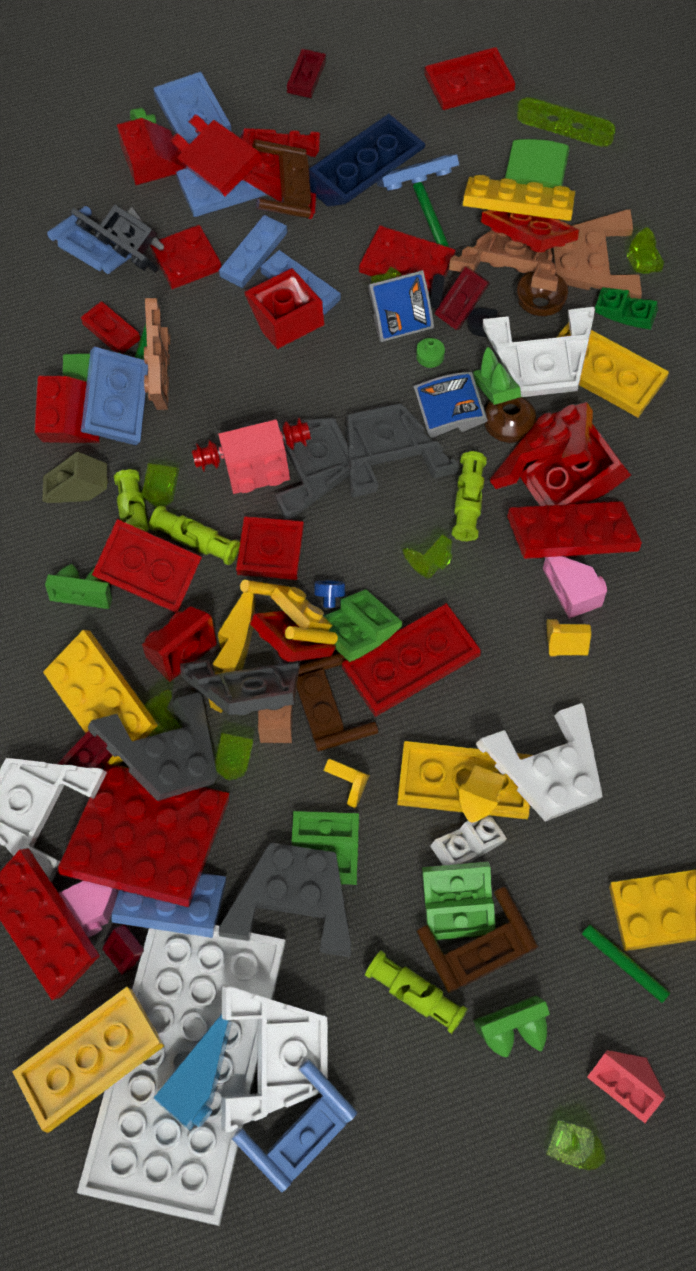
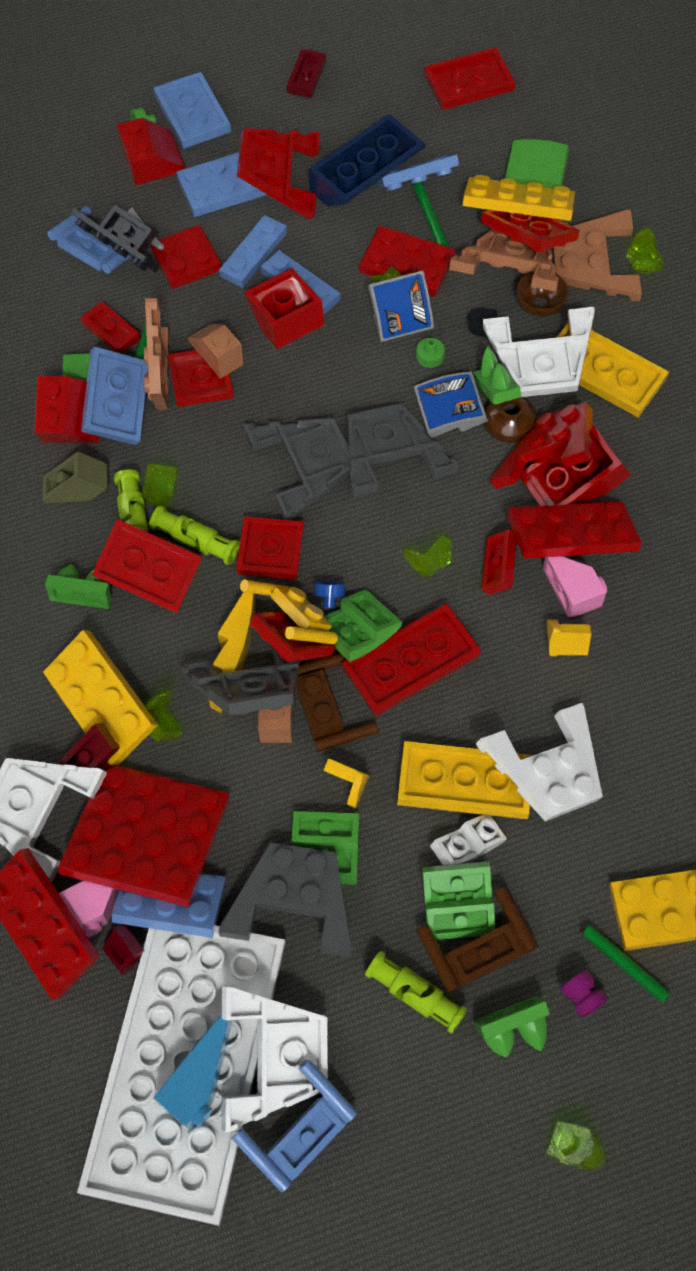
(87, 1059): yellow plate -> none
(167, 761): dark grey wing -> none
(181, 641): red slope -> none
(196, 381): none -> red plate
(216, 155): red tile -> none
(218, 348): none -> nougat slope
(233, 756): clear neon green plate -> none
(254, 454): coral brick -> none
(293, 178): reddish brown plate -> none
(436, 290): black tile -> none
(462, 298): dark red plate -> none
(469, 496): lime piece -> none
(480, 793): yellow tile -> none
(499, 562): none -> red plate
(564, 125): clear neon green beam -> none
(584, 994): none -> magenta wheel
(619, 307): green slope -> none
(629, 1082): coral slope -> none

